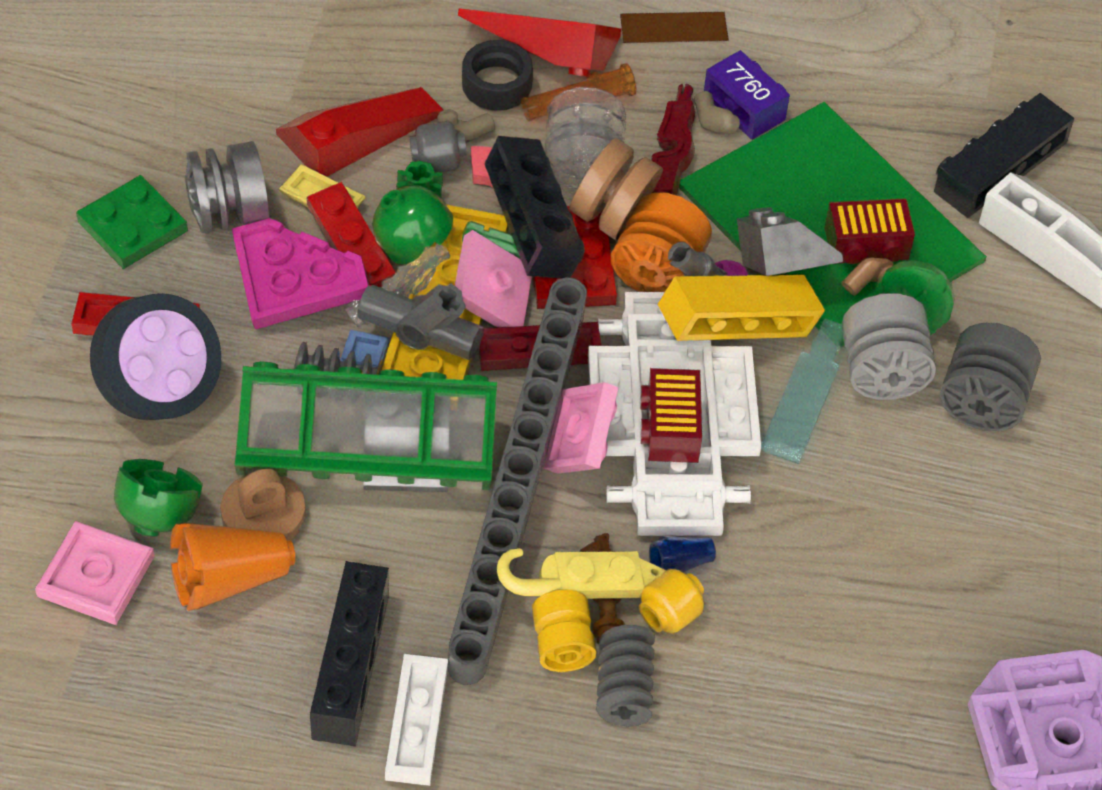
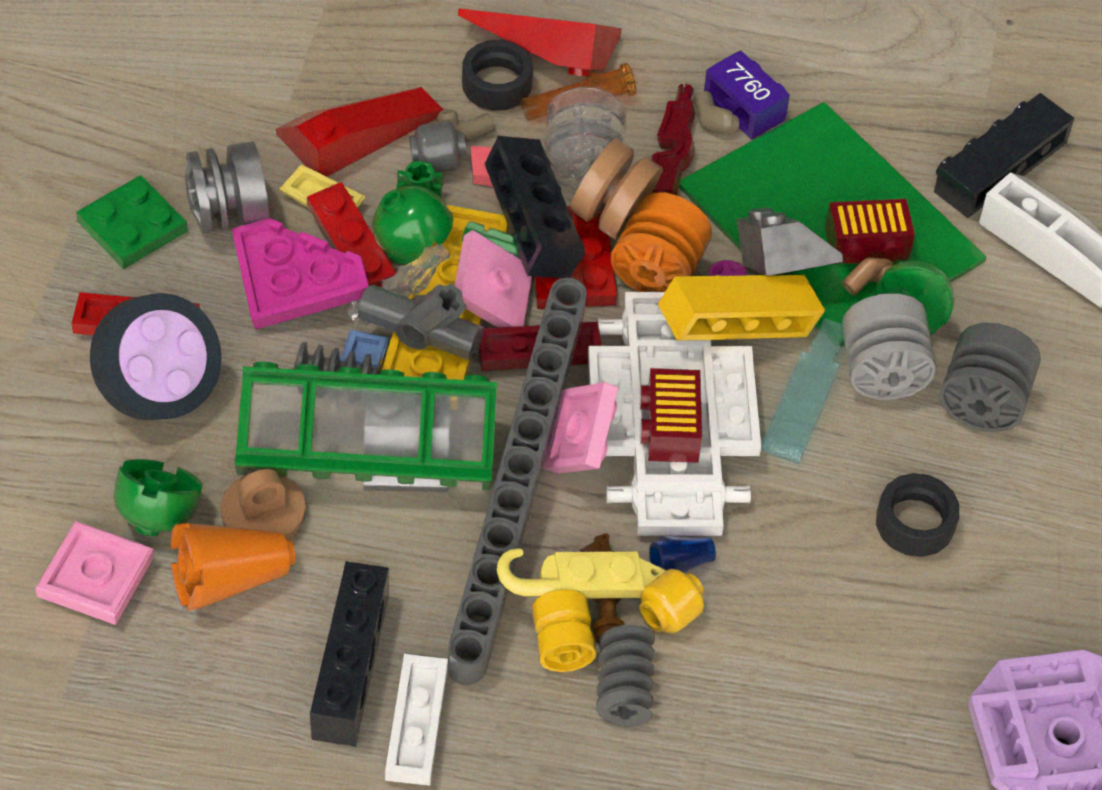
(673, 27): reddish brown sticker -> none
(693, 262): flat silver pin -> none
(924, 489): none -> black tyre

